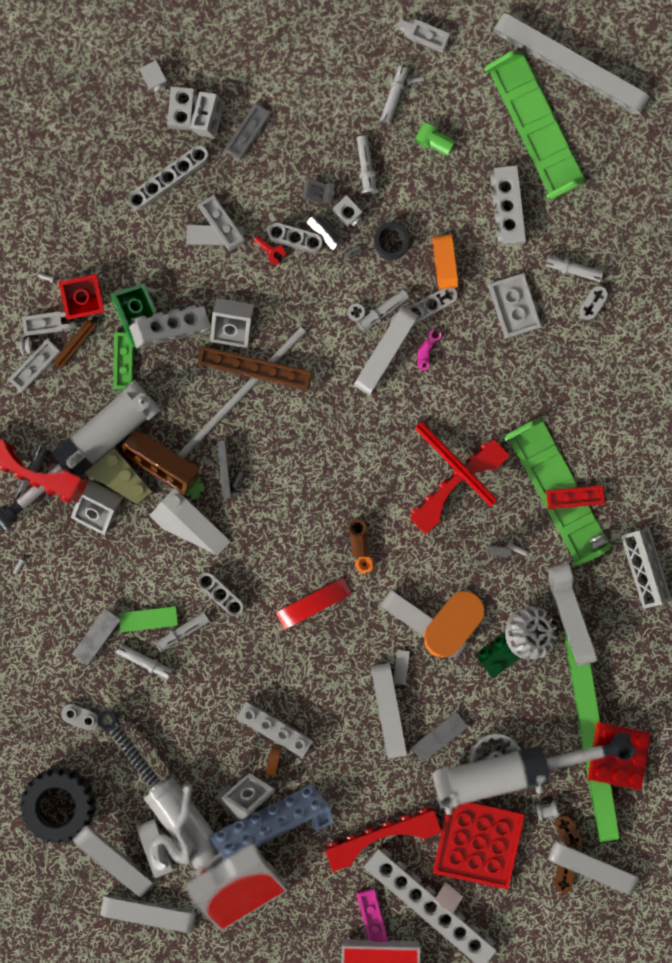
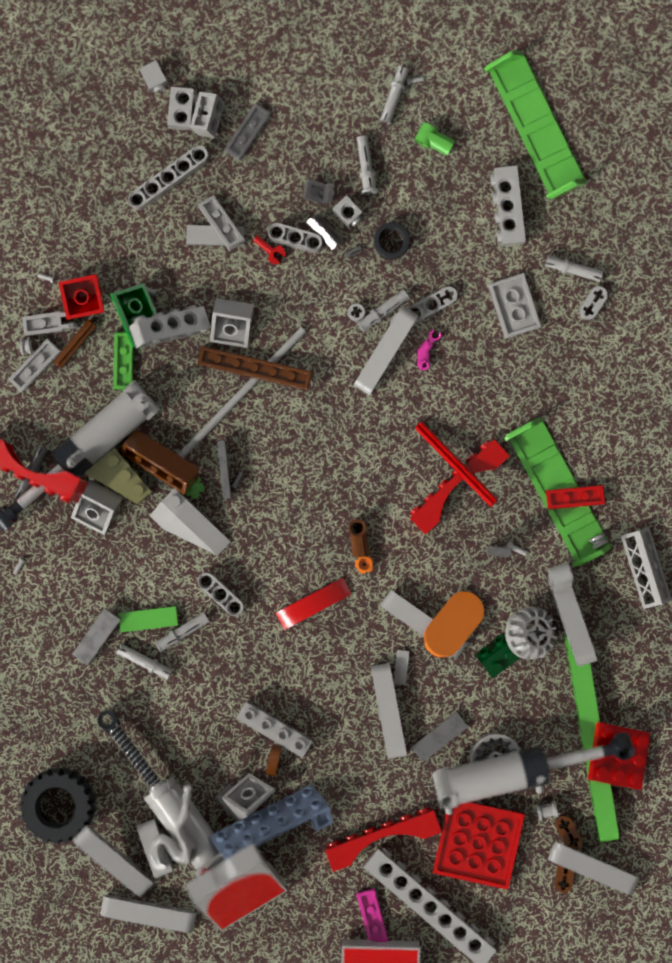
(80, 716): light grey plate -> none
(424, 34): light grey hinge -> none
(445, 261): orange beam -> none
(448, 898): white sticker -> none
(571, 63): light grey beam -> none

